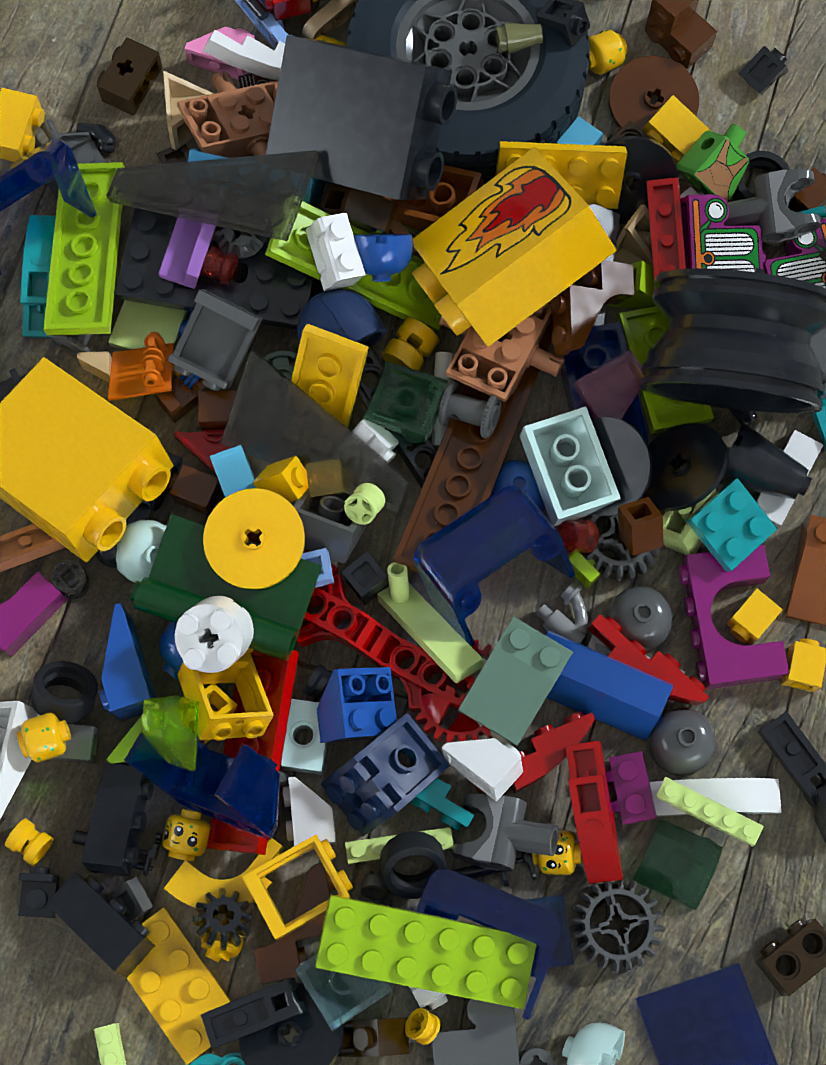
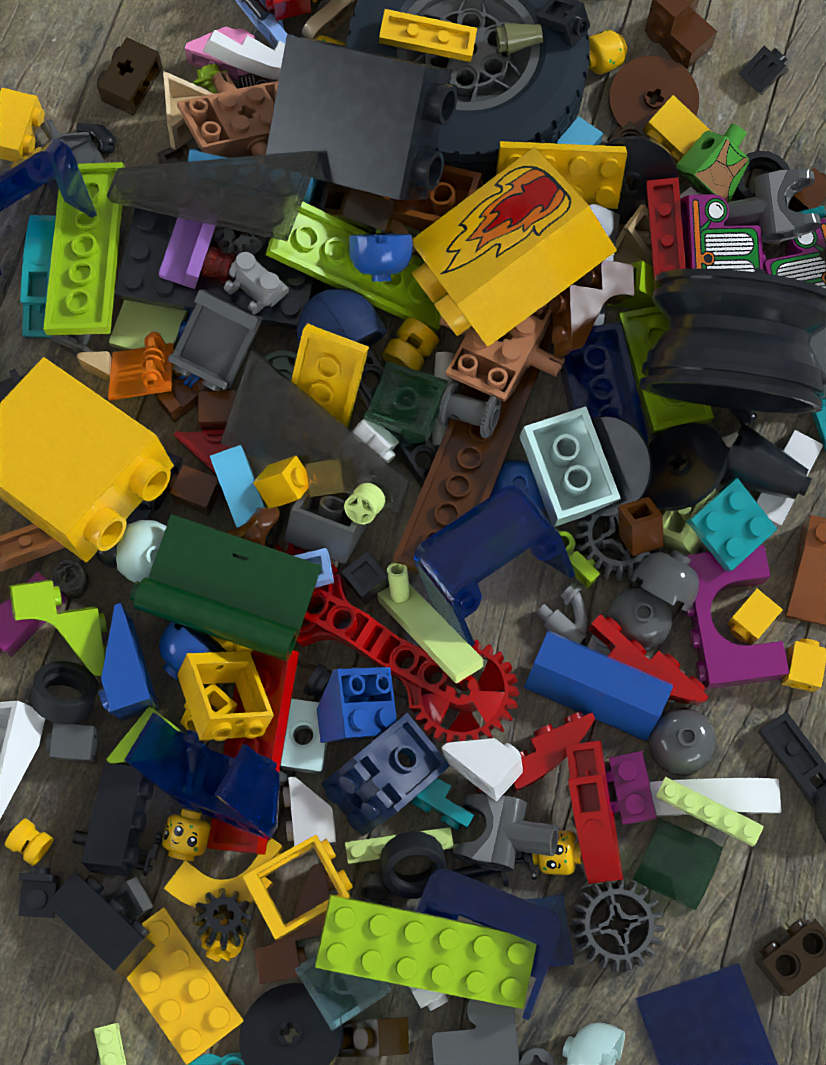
(43, 737): yellow head -> none
(78, 627): none -> lime arch
(172, 729): clear neon green slope -> none
(200, 648): white brick -> none
(205, 77): none -> lime plant
(251, 1013): black plate -> none
(254, 565): yellow piece -> none
(256, 282): none -> light grey piece
(335, 251): white brick -> none
(422, 1026): yellow bush -> none
(427, 35): none -> yellow plate
(515, 681): sand green slope -> none
(579, 535): clear red wheel -> none
(612, 386): clear pink wing -> none
(668, 578): none -> dark grey cylinder

